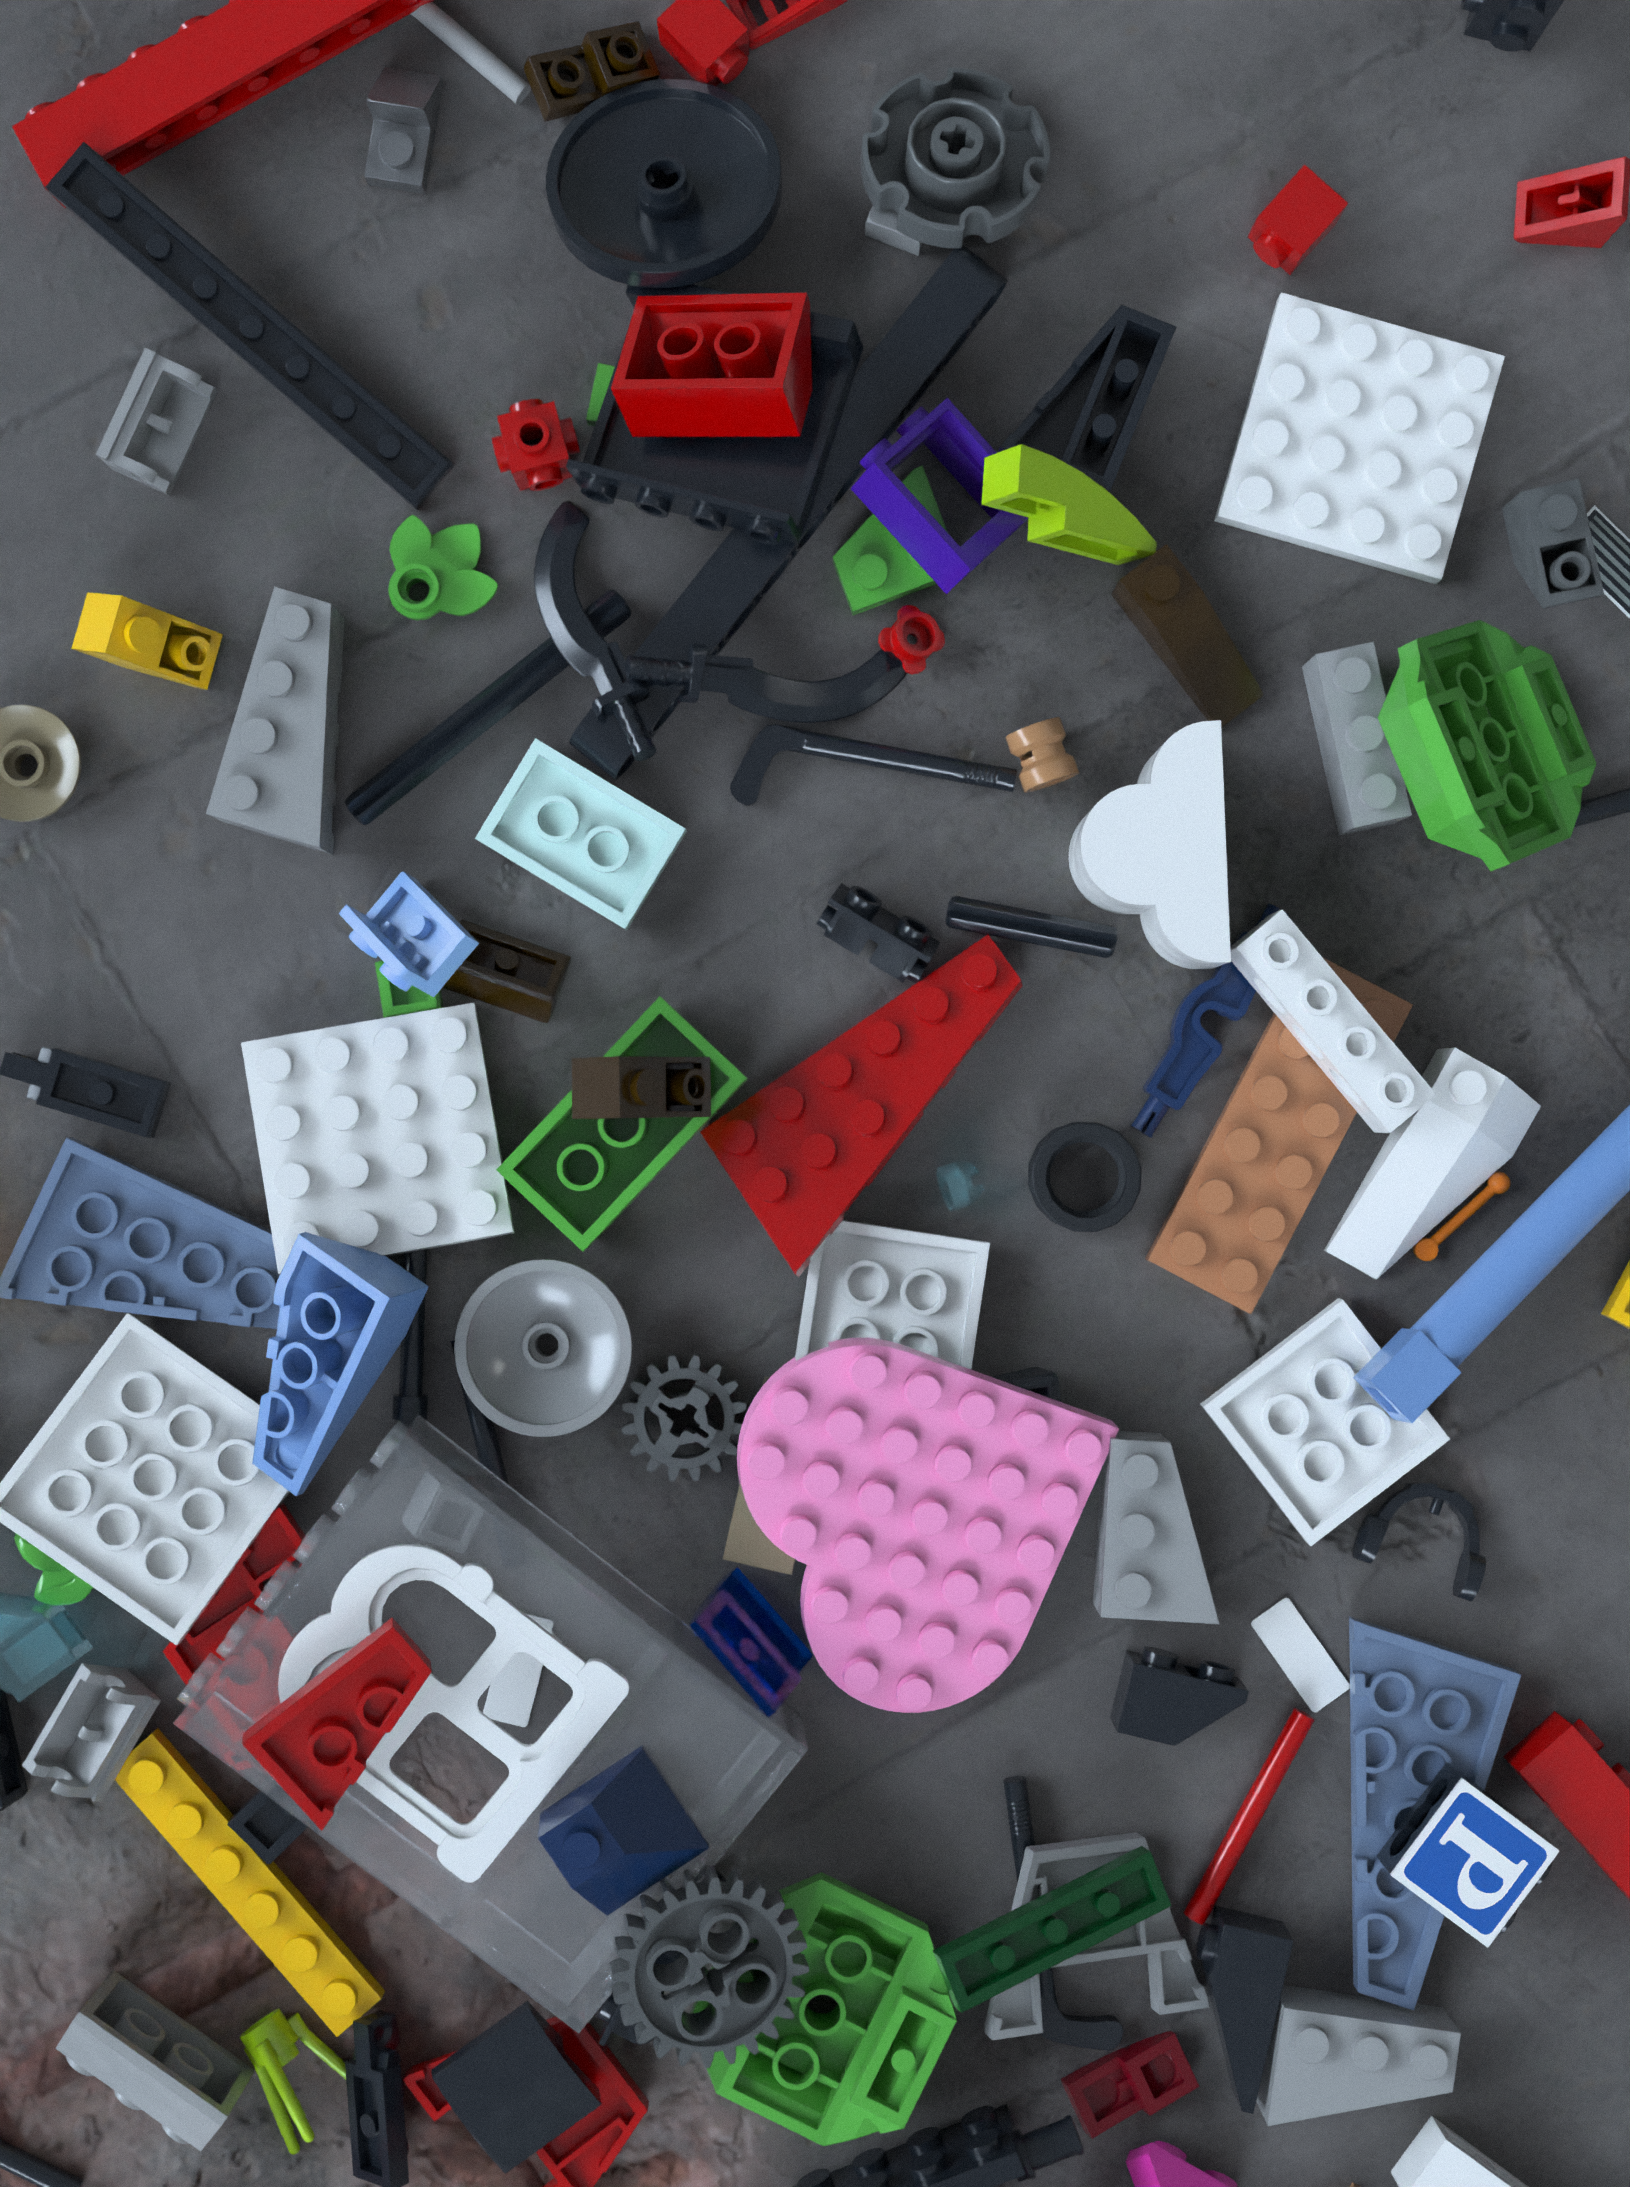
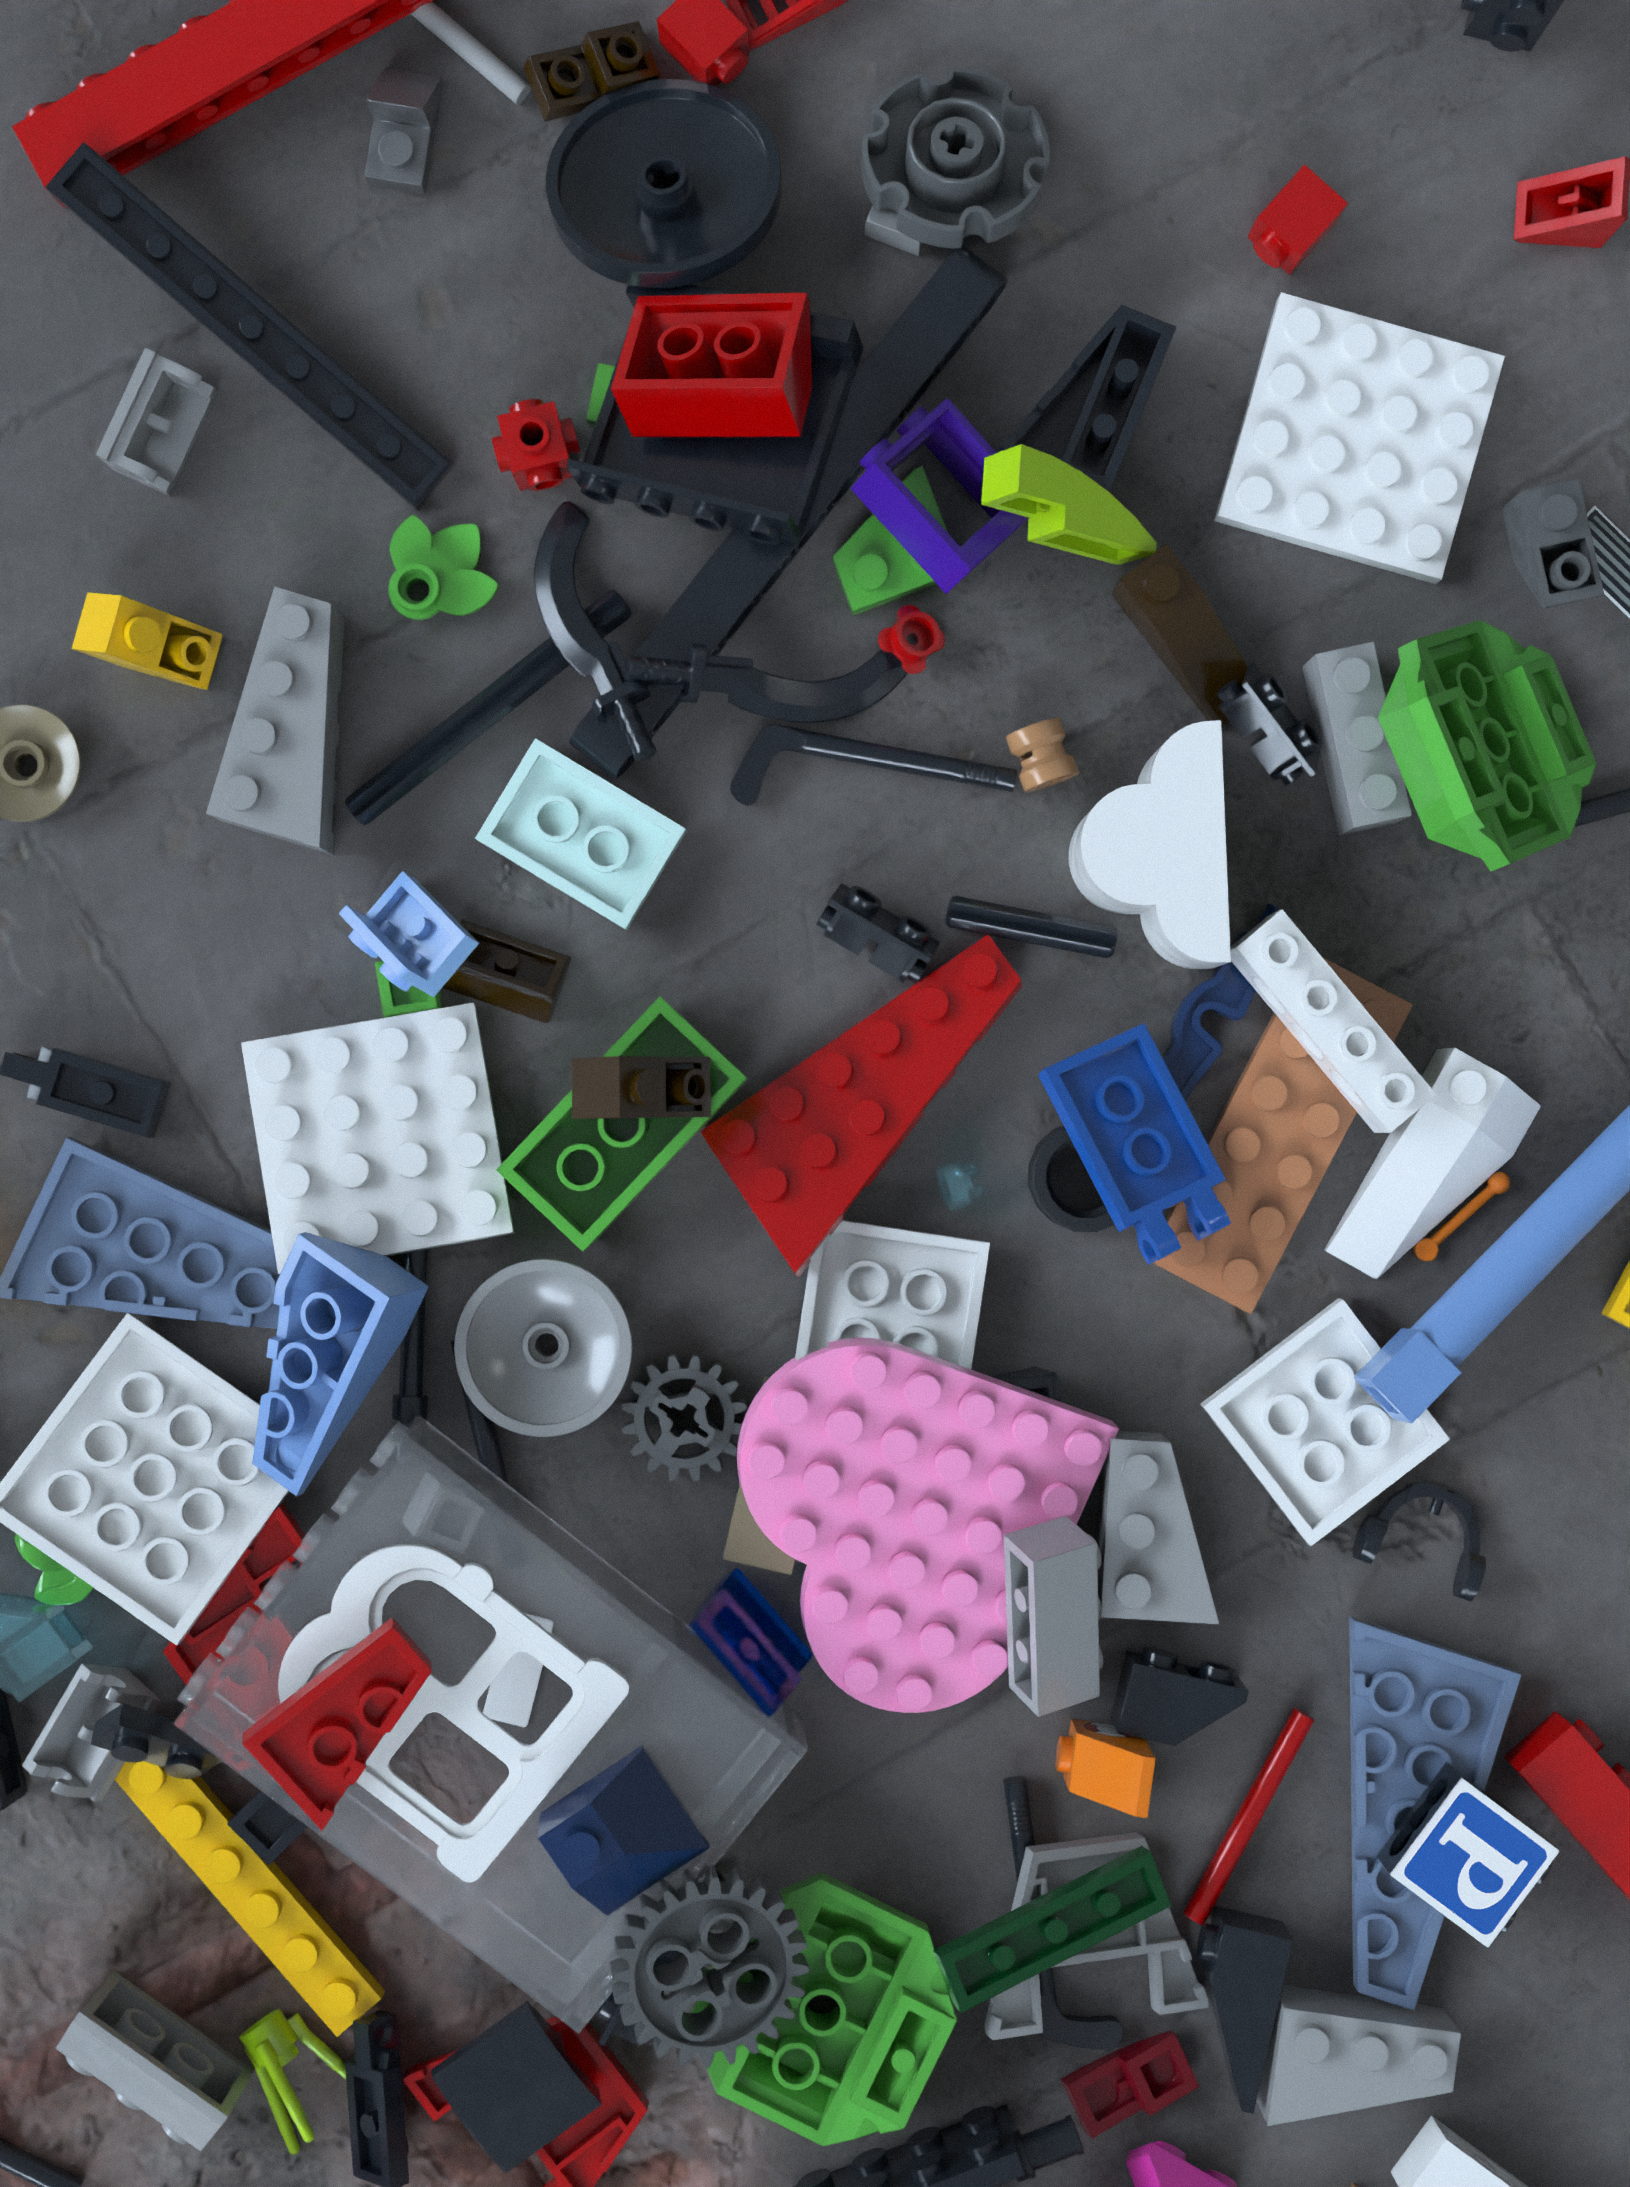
(153, 1738): none -> black plate
(1053, 1615): none -> light grey brick
(1107, 1766): none -> orange slope
(1137, 1139): none -> blue tile
(1263, 705): none -> black hinge
(1300, 1655): white sticker -> none

